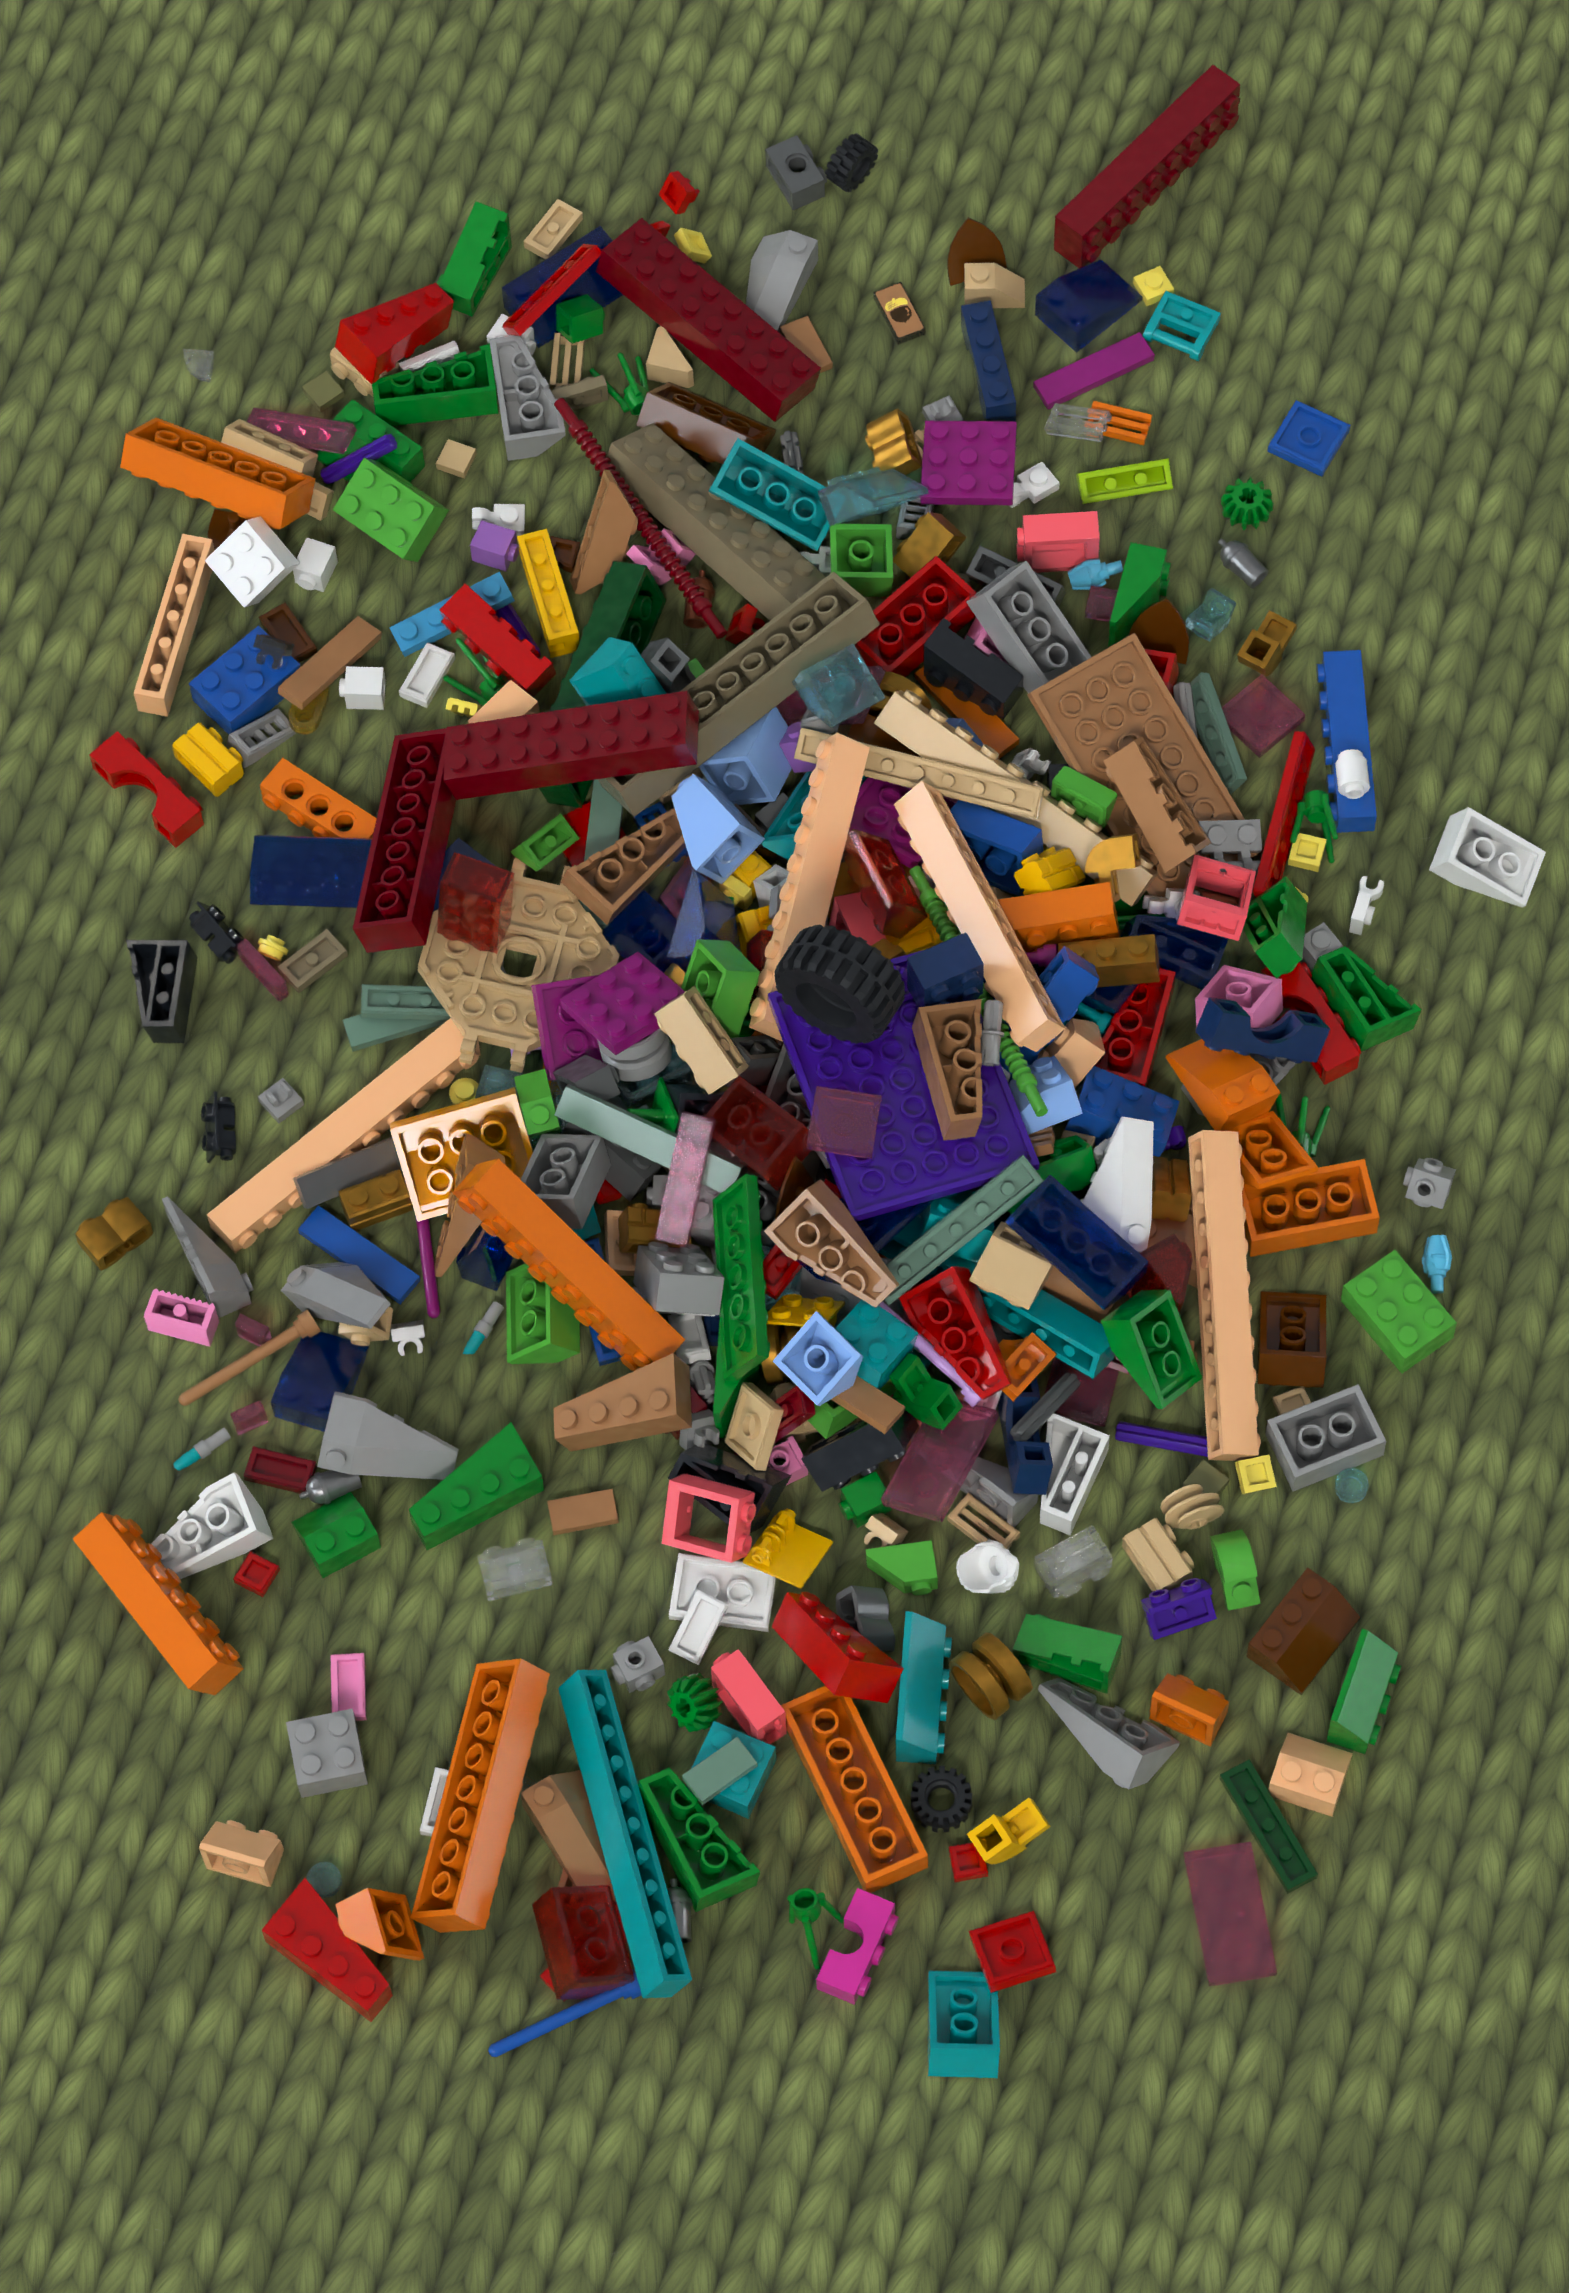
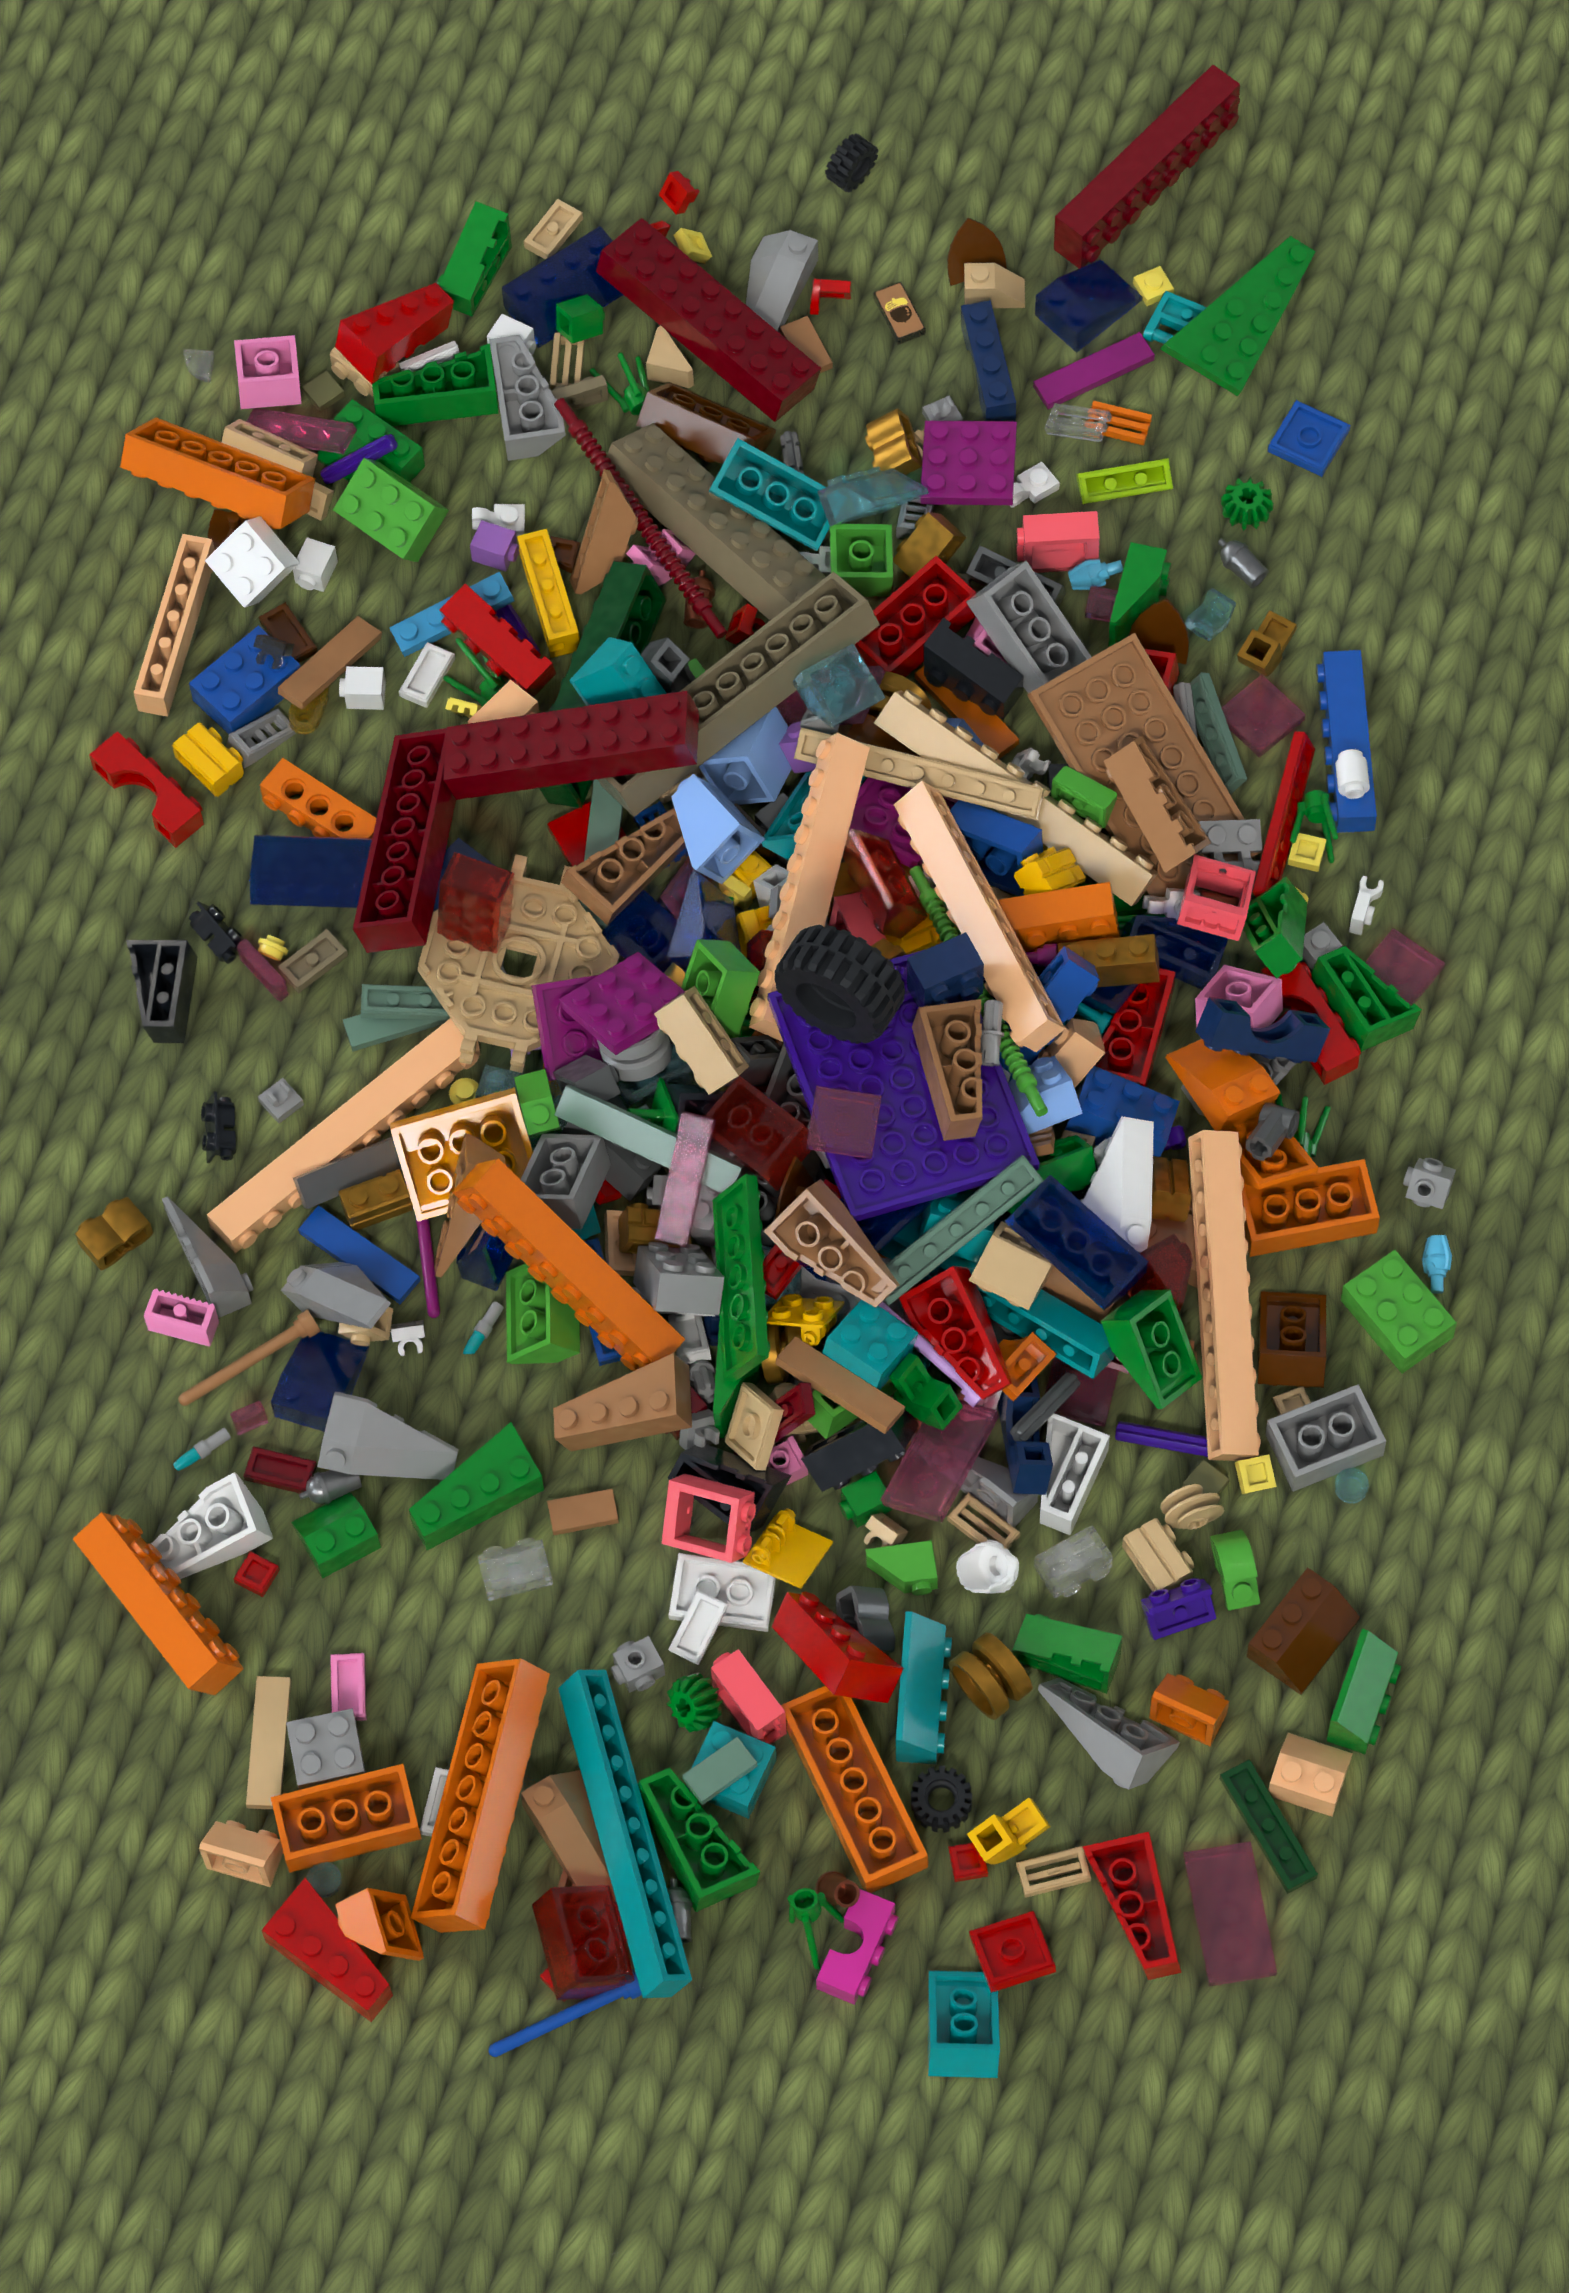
(252, 1330): clear pink tile -> none
(267, 372): none -> bright pink brick
(268, 1741): none -> tan tile
(346, 1818): none -> orange brick
(456, 458): tan tile -> none
(546, 843): bright green slope -> none
(551, 289): red tile -> none
(797, 187): dark grey brick -> none
(820, 1360): light blue slope -> none
(828, 289): none -> red tile
(838, 1889): none -> copper piece
(1055, 1884): none -> tan tile
(1112, 855): brick -> none
(1135, 1892): none -> red wedge
(1236, 327): none -> green wing
(1273, 1126): none -> dark grey piece
(1404, 965): none -> clear pink tile
(1487, 858): white slope -> none

